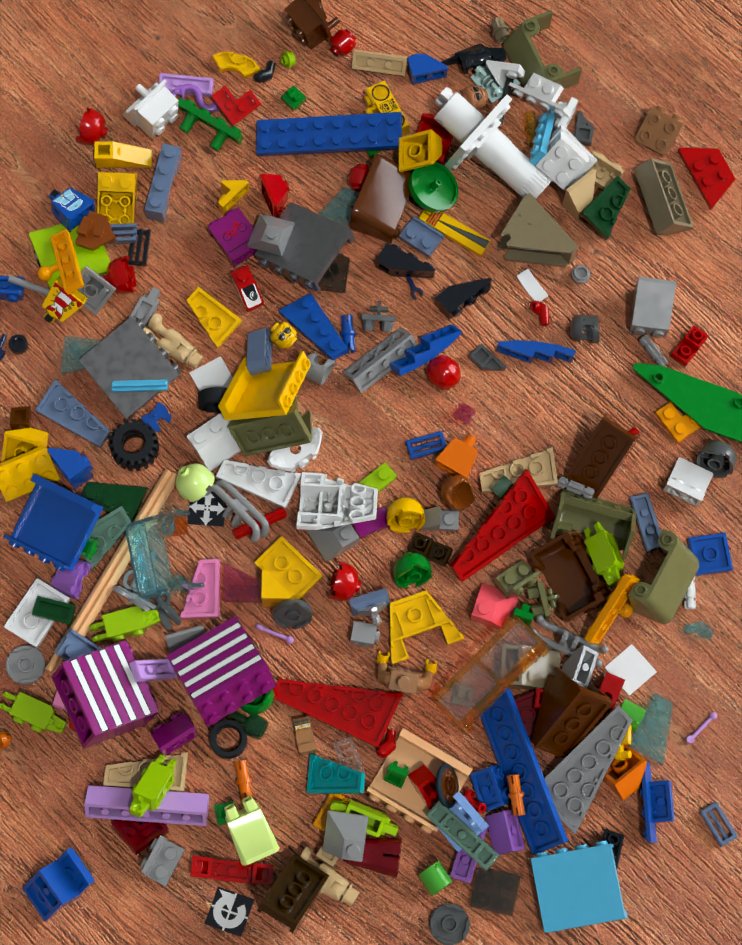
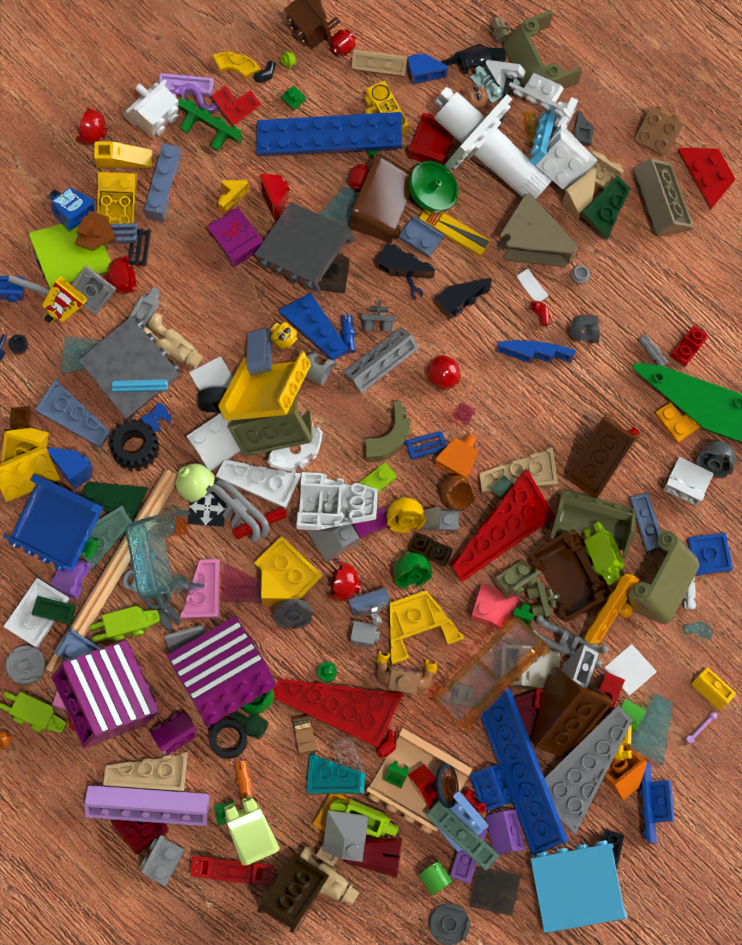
(58, 884): blue bracket -> none
(66, 263): light orange plate -> none
(134, 598): light grey piece -> none
(152, 670): lavender tile -> none
(153, 786): lime hinge -> none
(213, 316): yellow wing -> none
(229, 911): sticker -> none
(247, 288): slope -> none
(270, 234): light grey slope -> none
(289, 639): lavender hinge -> none
(327, 672): none -> green tile
(386, 447): none -> olive arch
(419, 150): yellow slope -> none
(430, 346): blue slope -> none
(485, 359): dark grey tile -> none
(516, 795): orange pin -> none
(575, 487): light grey axle -> none
(652, 306): light grey slope -> none
(712, 829): sand blue tile -> none
(713, 688): none -> yellow slope

